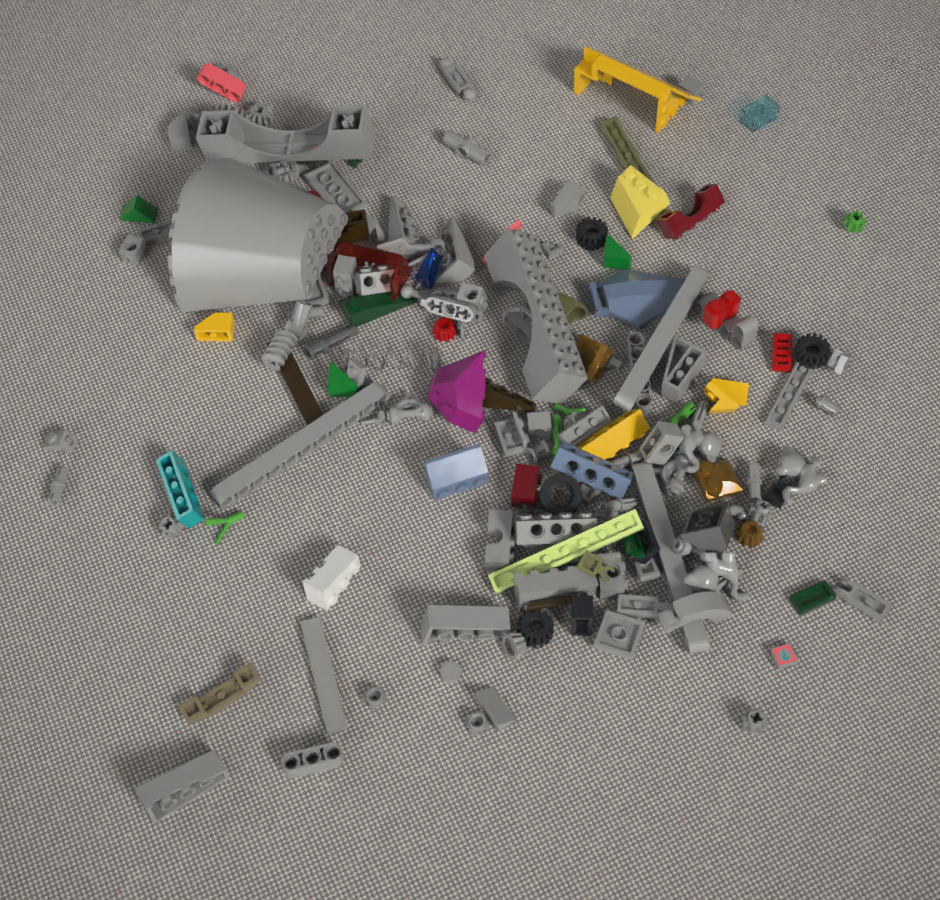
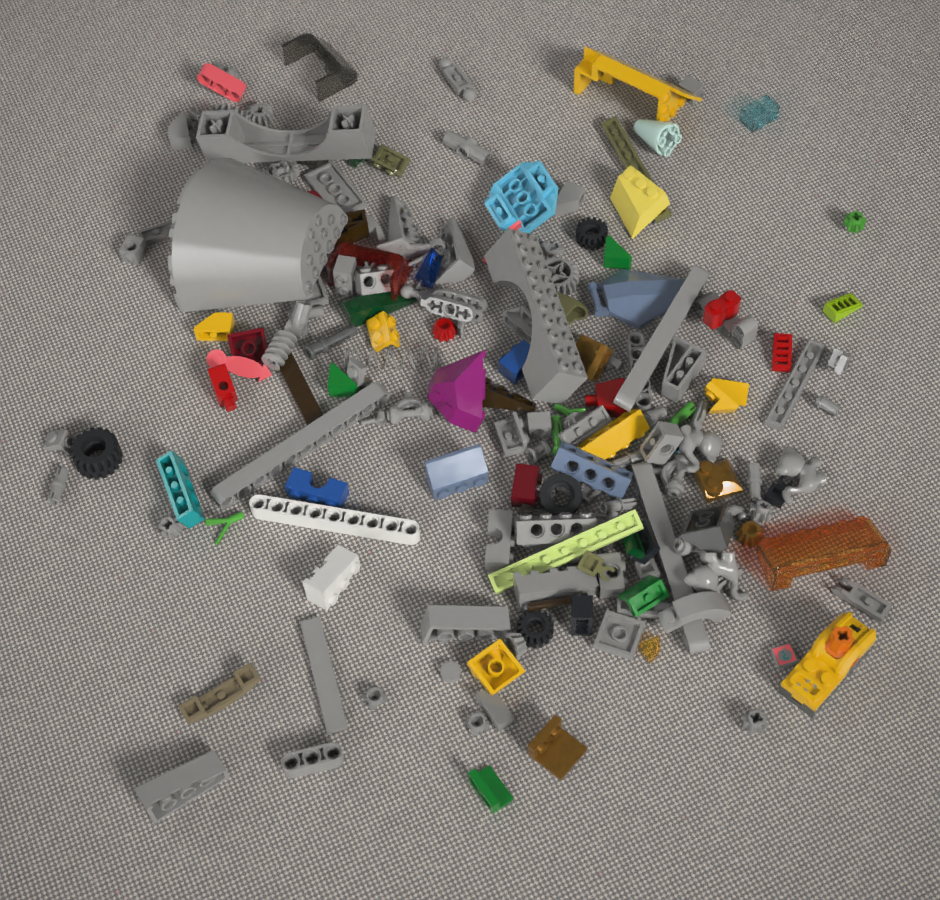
(90, 442): none -> black tyre
(139, 211): green slope -> none
(223, 387): none -> red torso
(238, 365): none -> coral brick
(248, 344): none -> dark red slope
(300, 487): none -> blue arch
(339, 71): none -> clear smoke windscreen
(341, 525): none -> white beam
(383, 331): none -> yellow bracket
(390, 160): none -> olive bracket
(467, 291): light grey brick -> none
(490, 788): none -> green panel
(495, 667): none -> yellow slope
(512, 363): none -> blue brick
(523, 195): none -> medium azure piece
(556, 748): none -> pearl gold bracket
(559, 269): none -> light grey gear
(605, 395): none -> red torso
(644, 595): none -> green panel
(650, 648): none -> clear yellow tile
(655, 415): none -> light grey cone
(659, 135): none -> light aqua cone
(707, 201): dark red arch -> none
(812, 359): black tyre -> none
(812, 597): dark green tile -> none
(821, 550): none -> clear orange windscreen
(828, 663): none -> yellow piece
(834, 315): none -> lime slope

